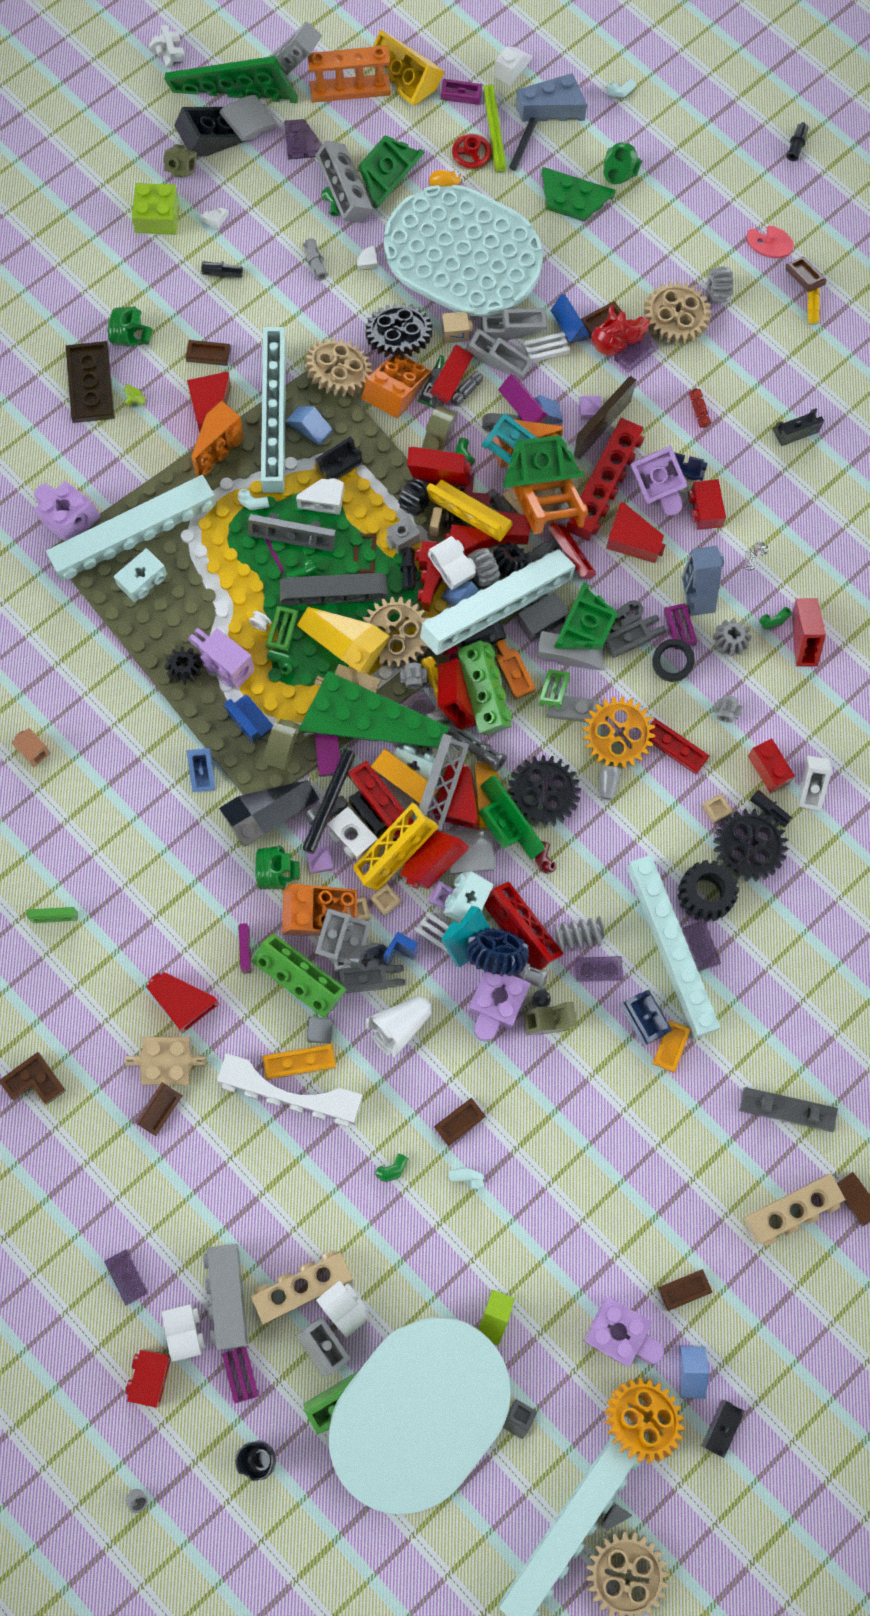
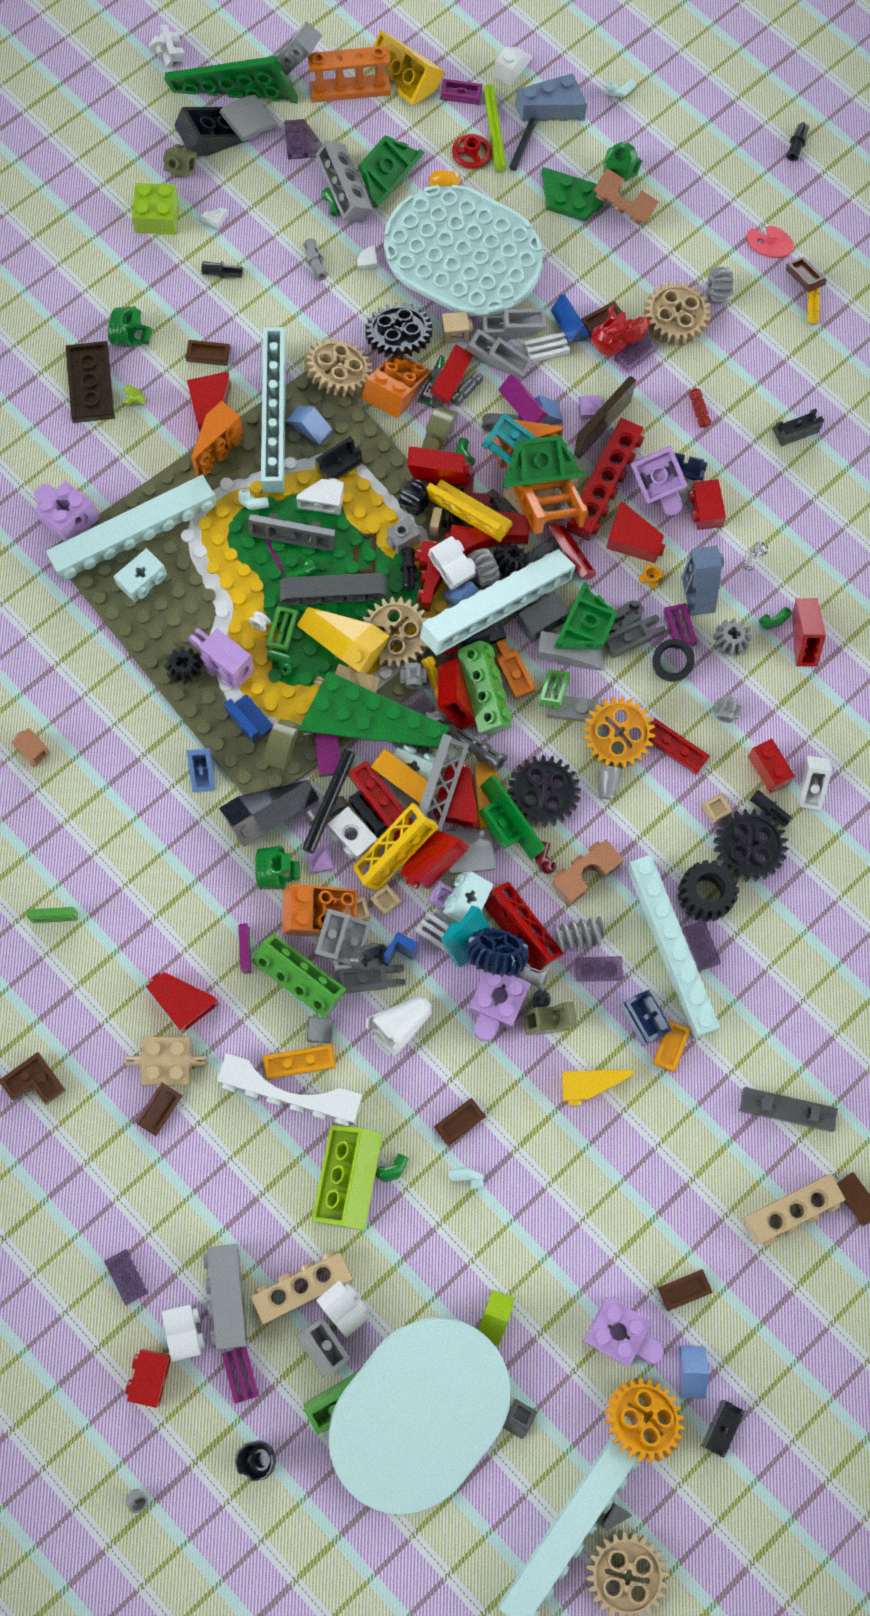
(347, 1177): none -> lime slope
(585, 1085): none -> yellow slope
(601, 858): none -> nougat arch
(609, 189): none -> nougat arch
(651, 570): none -> light orange plate

